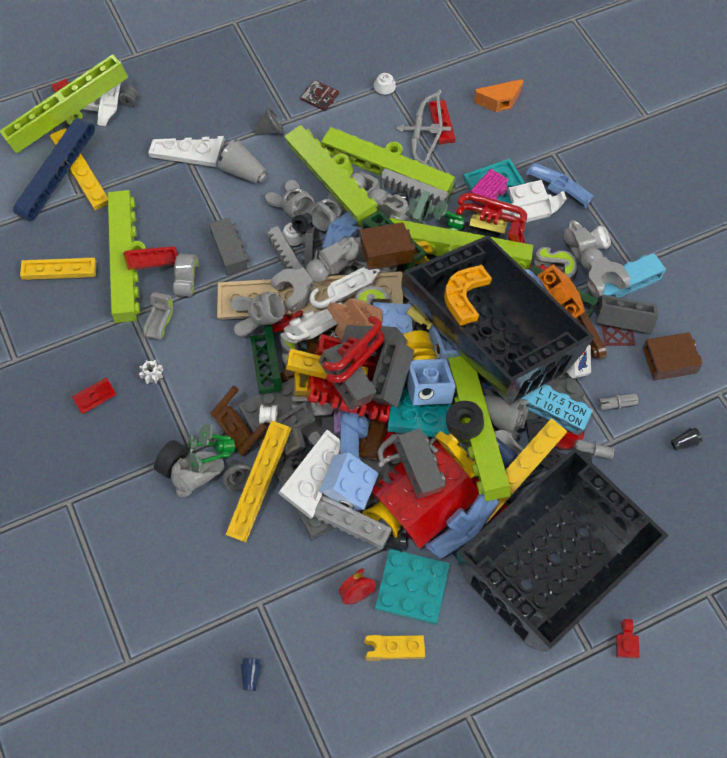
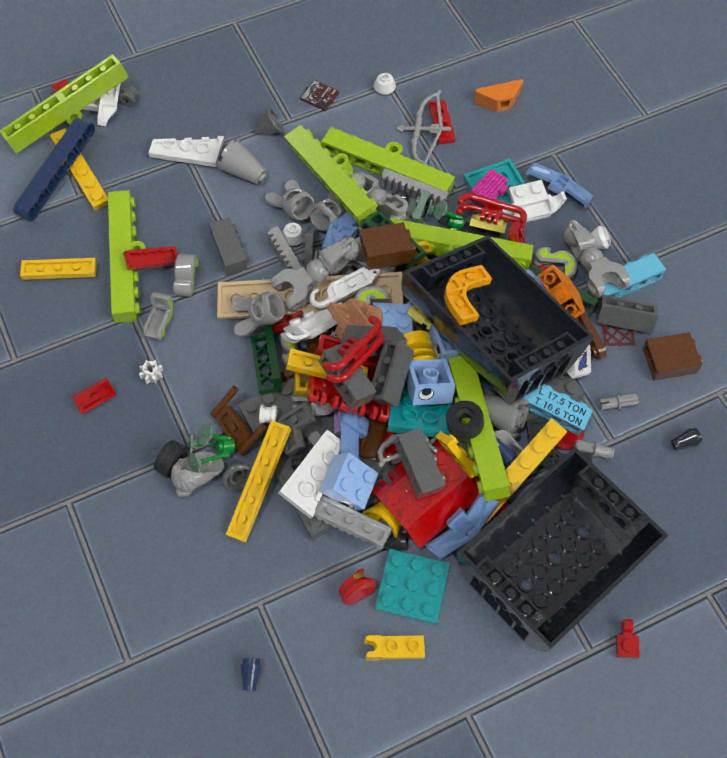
(301, 222): black cone -> none

